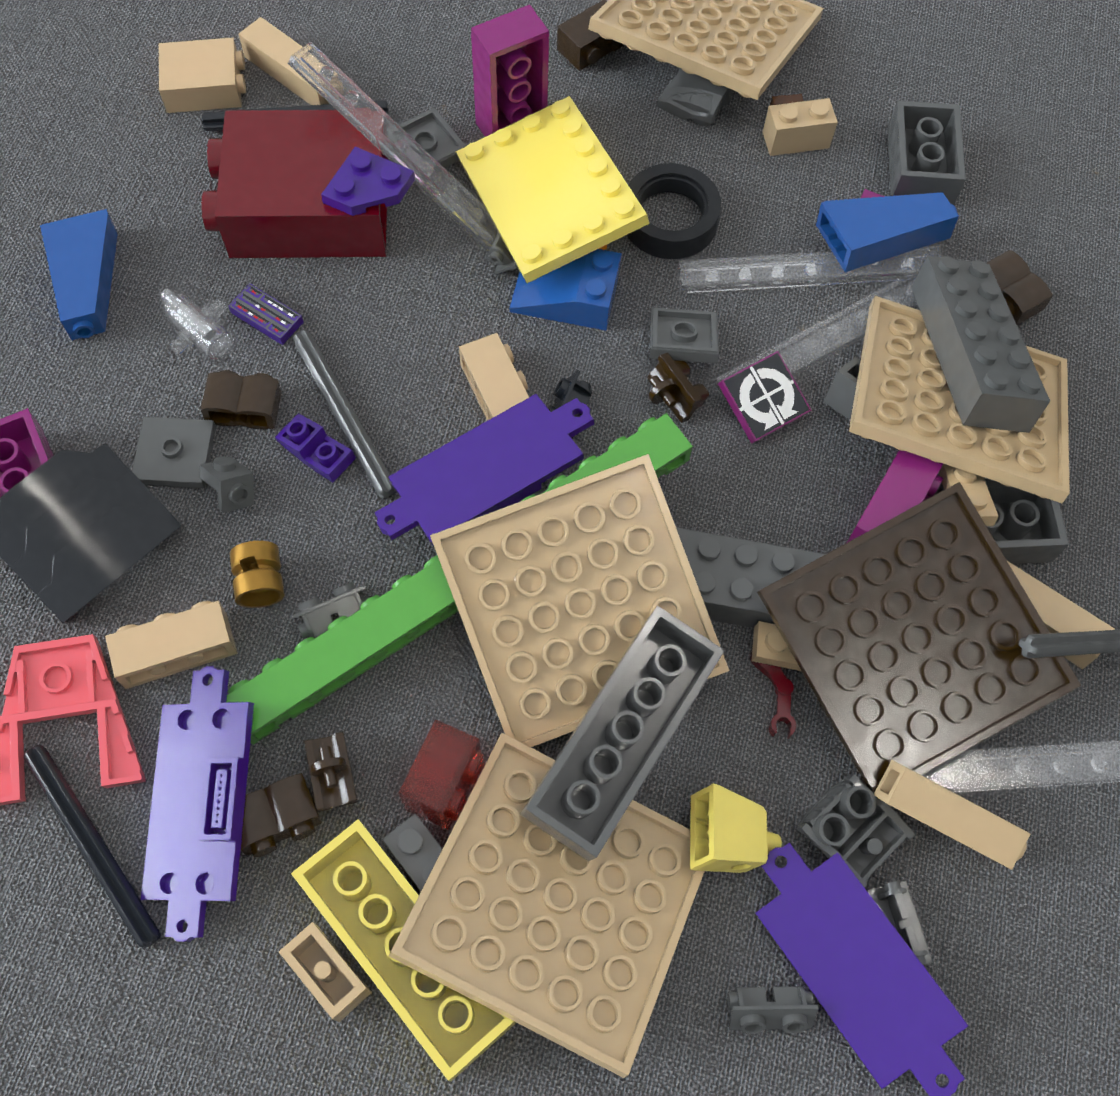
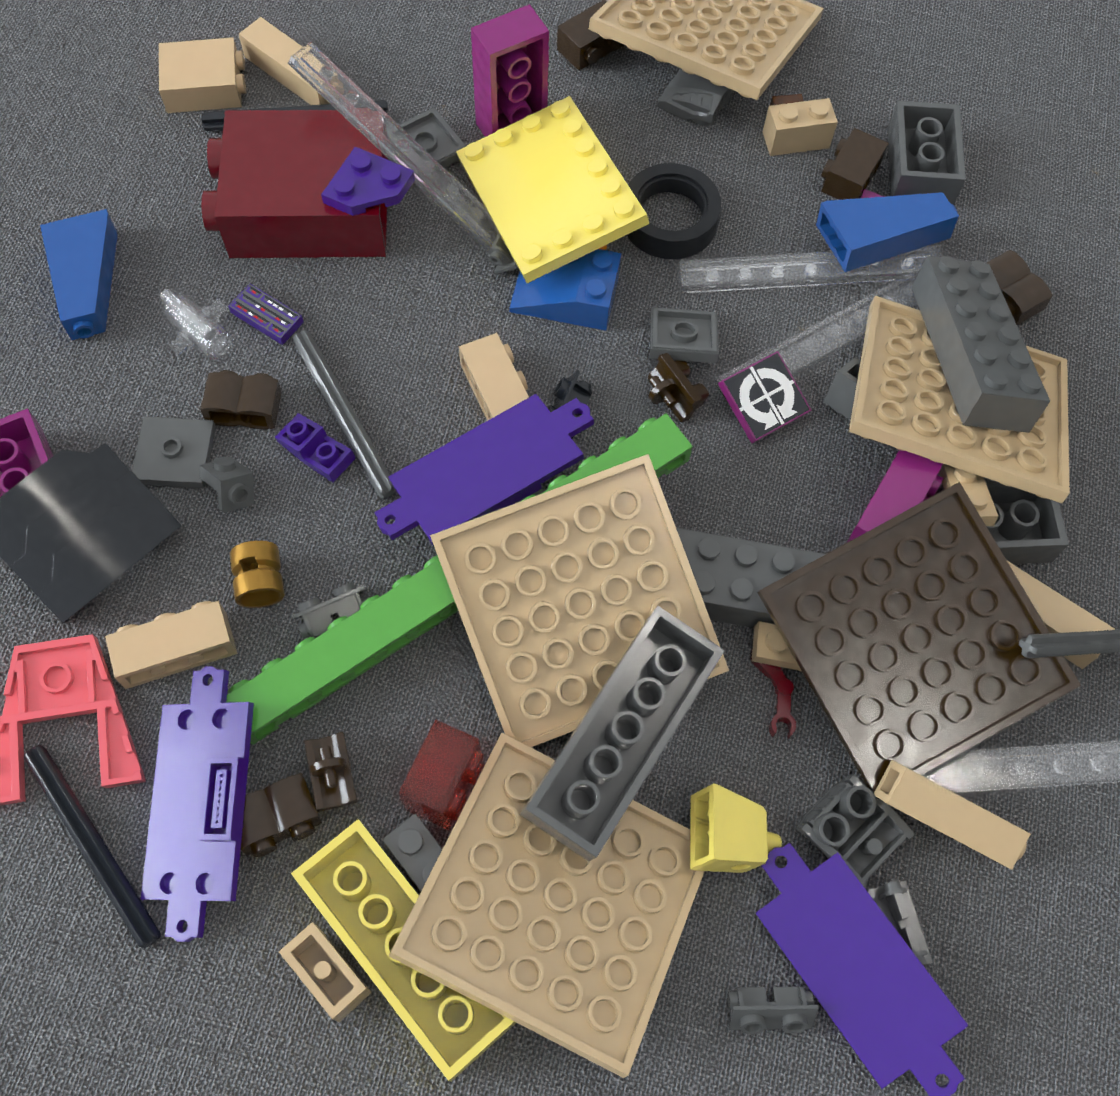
(854, 165): none -> dark brown brick

